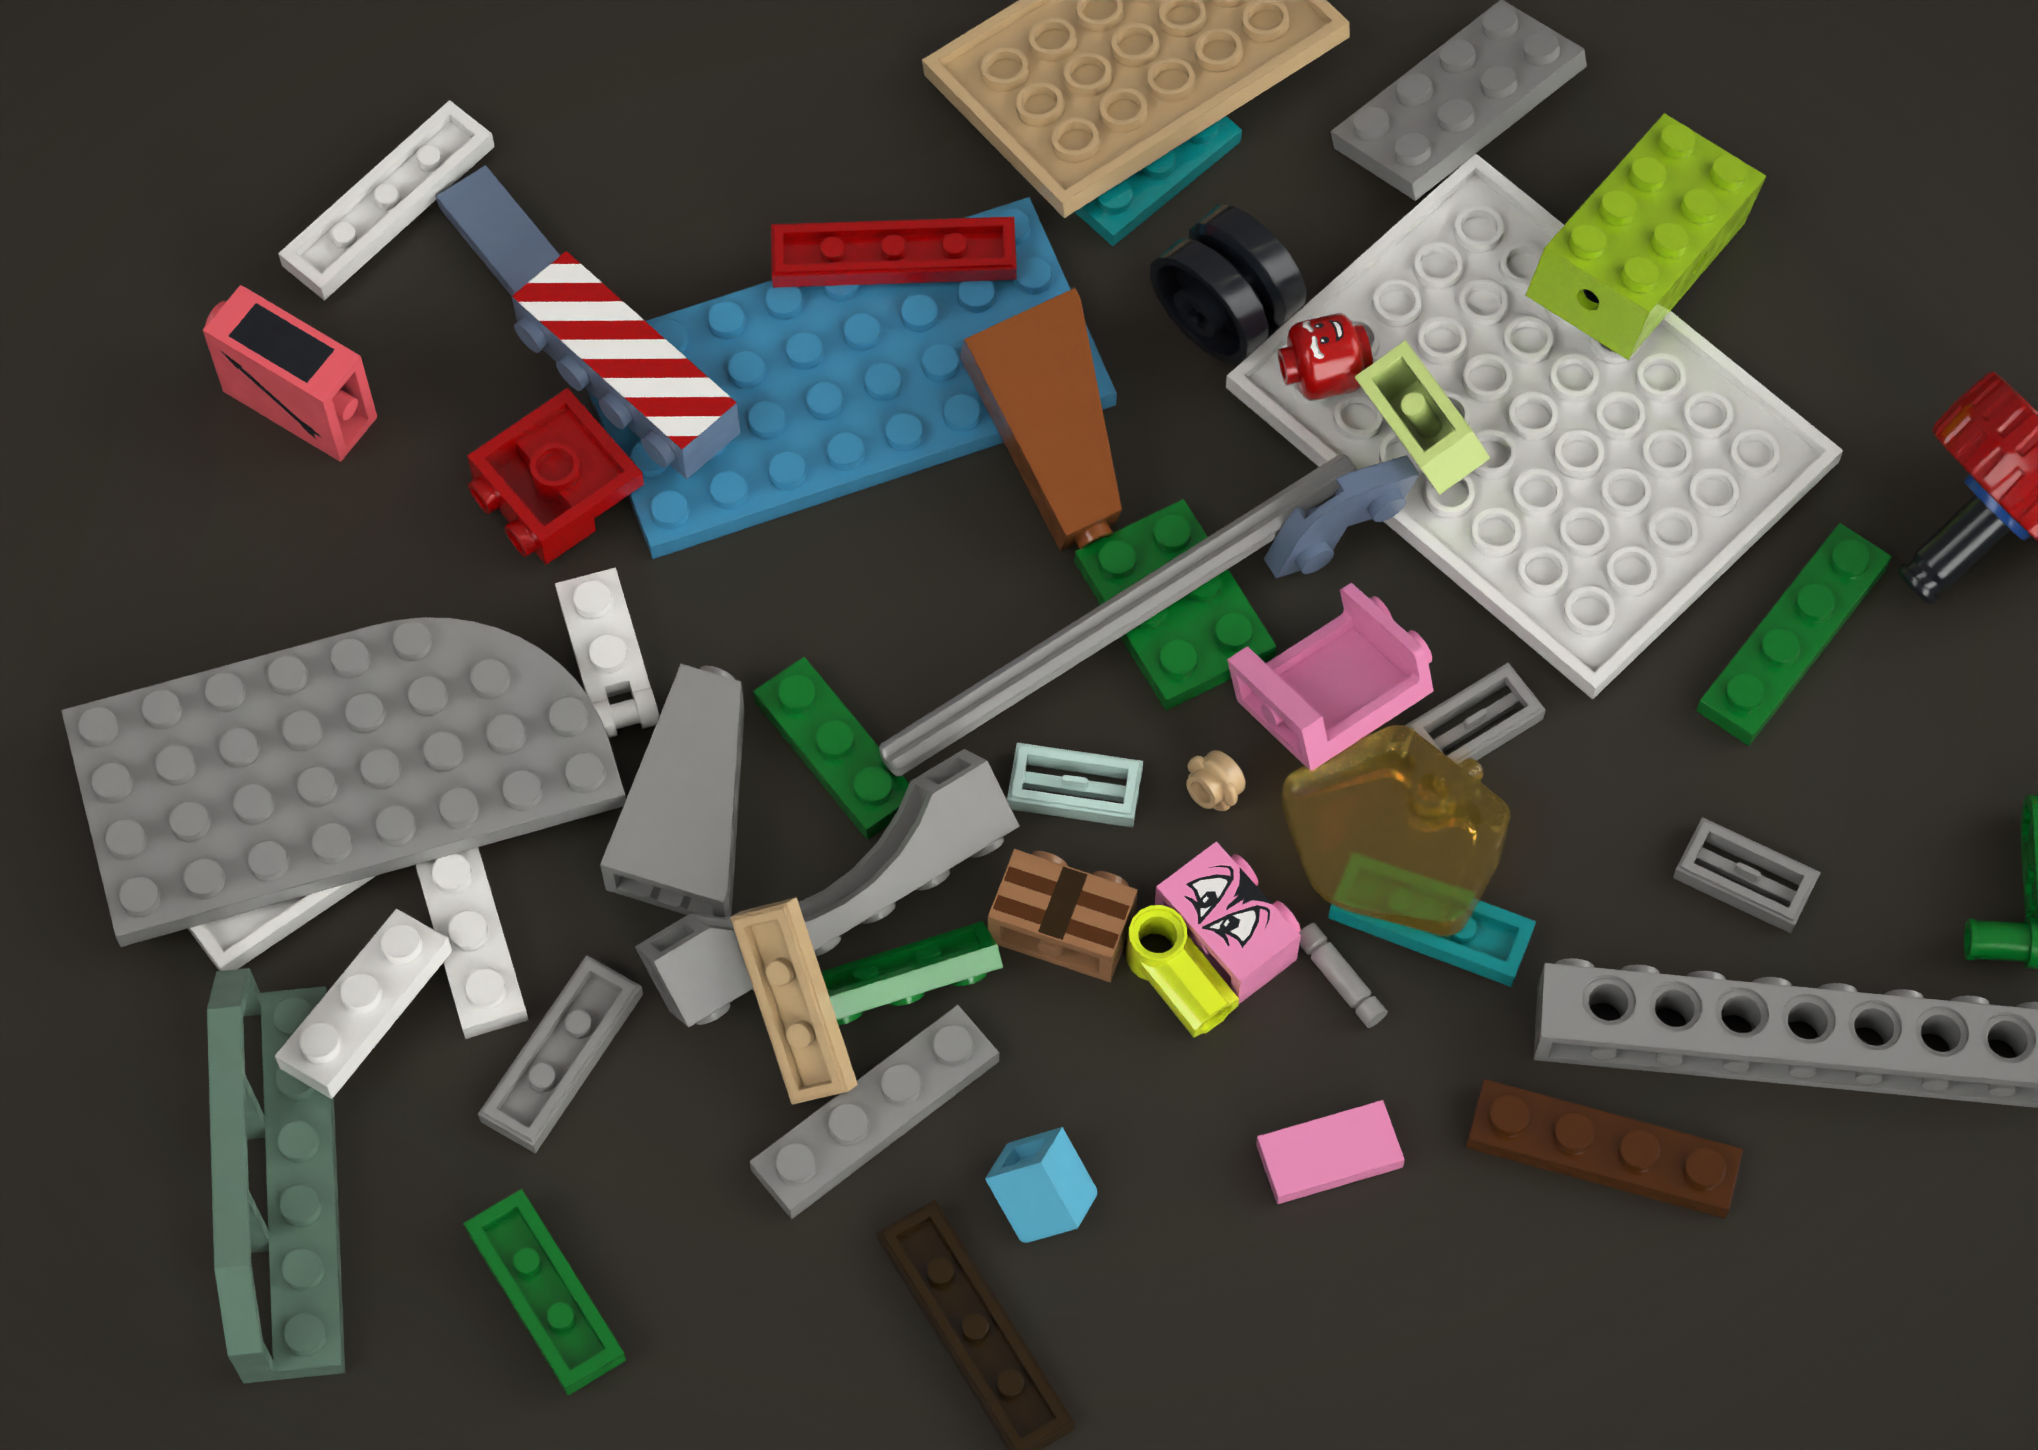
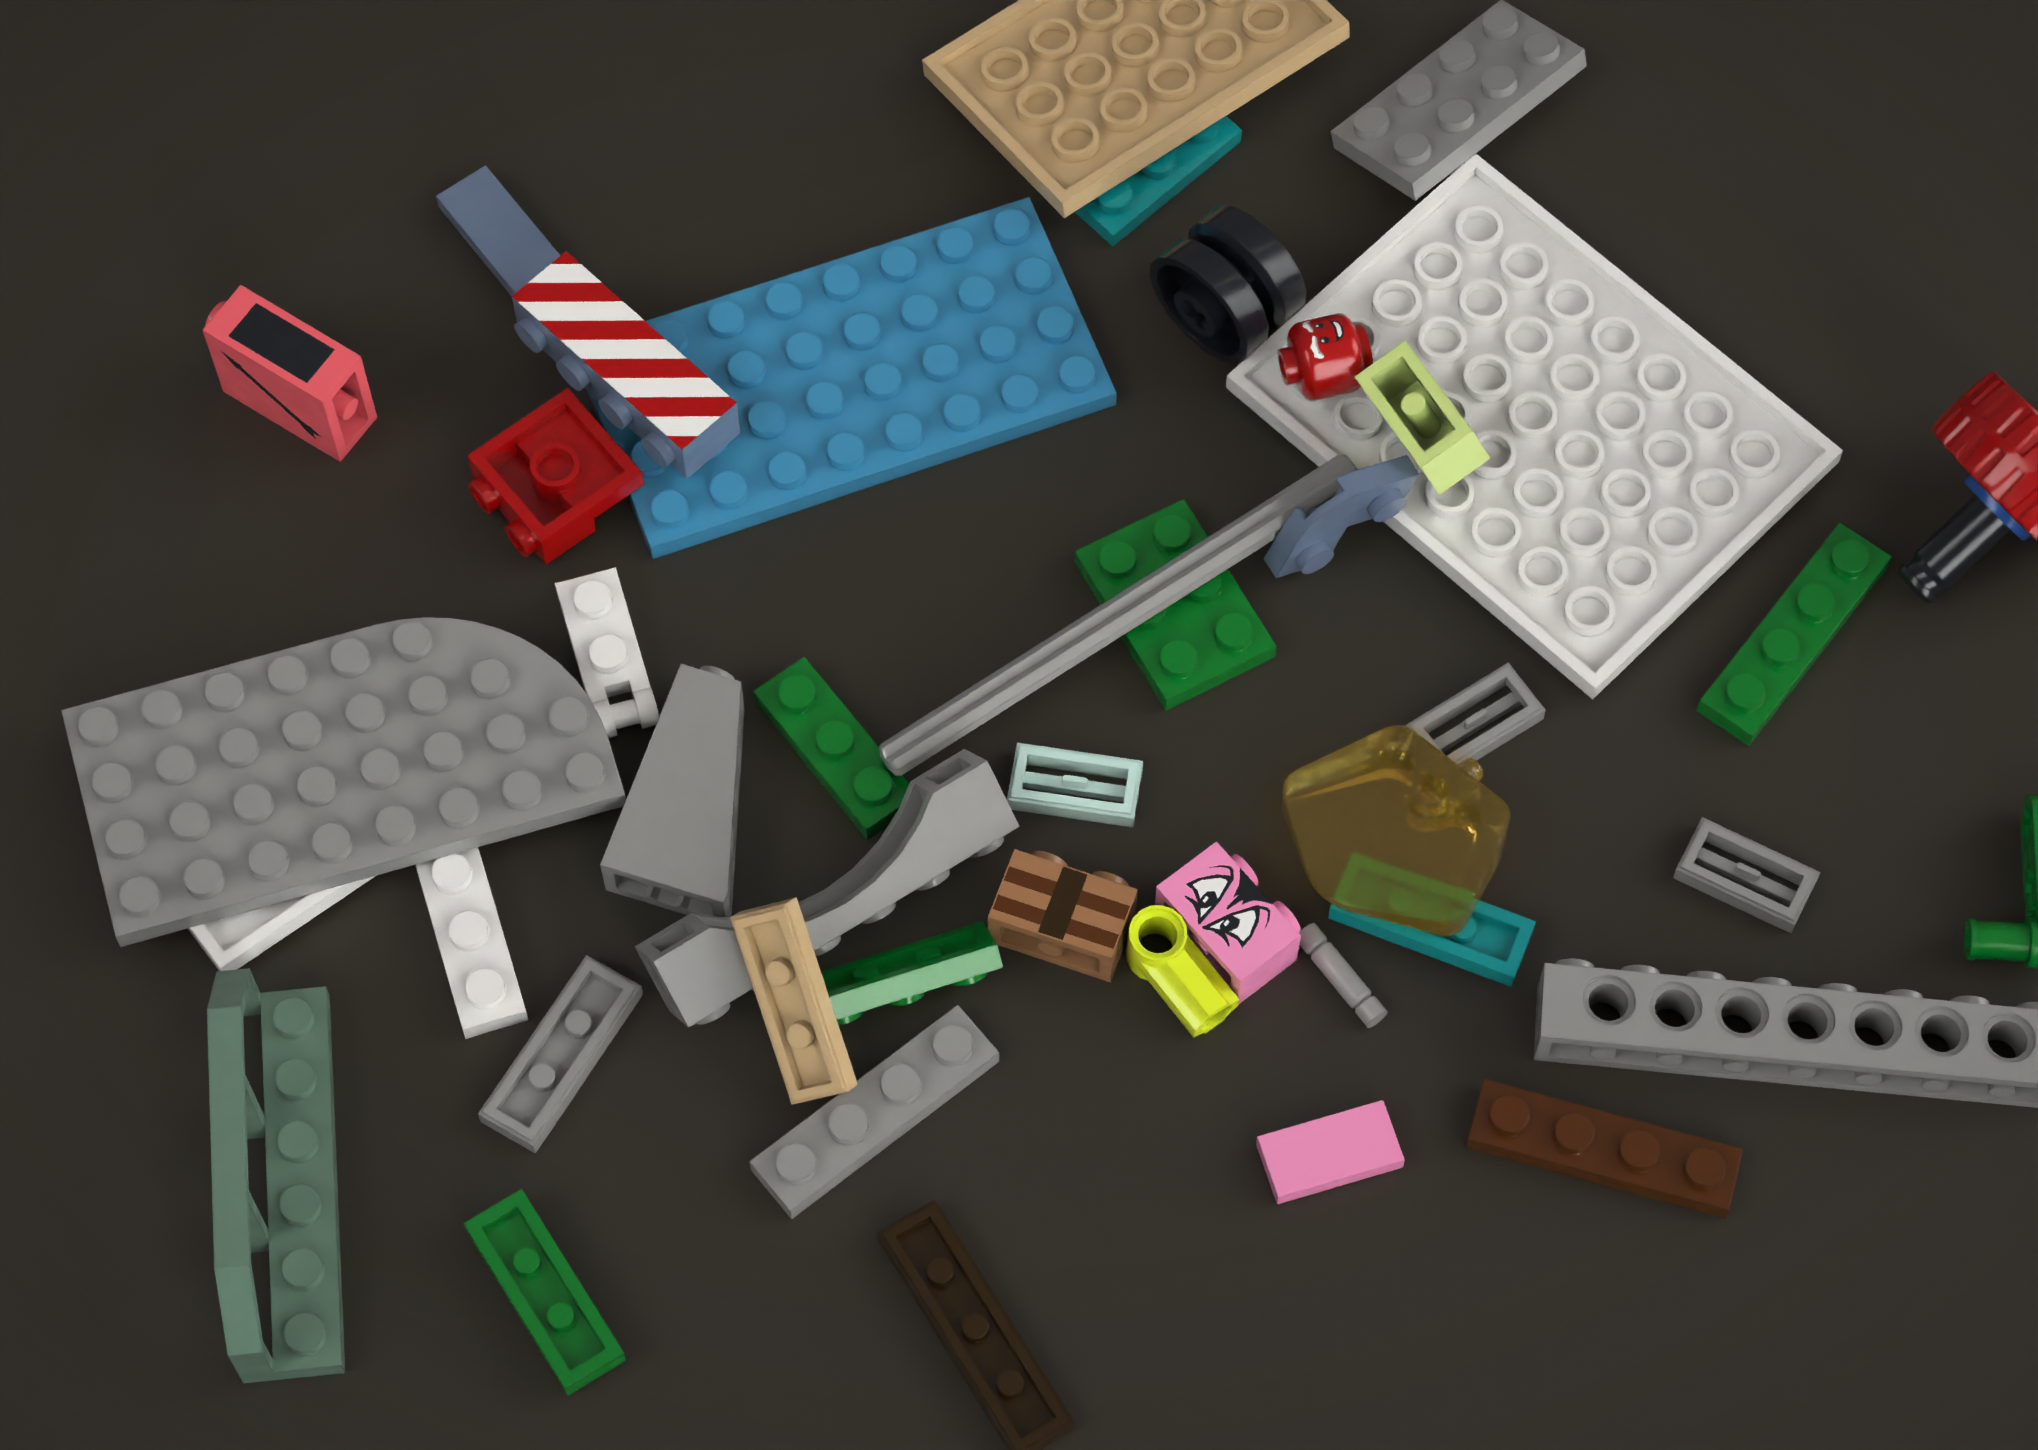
(363, 1003): white plate -> none
(386, 200): white plate -> none
(893, 252): red tile -> none
(1042, 1185): medium azure panel -> none
(1049, 412): dark orange slope -> none
(1215, 781): tan plate -> none
(1335, 680): bright pink panel -> none
(1645, 236): lime brick -> none

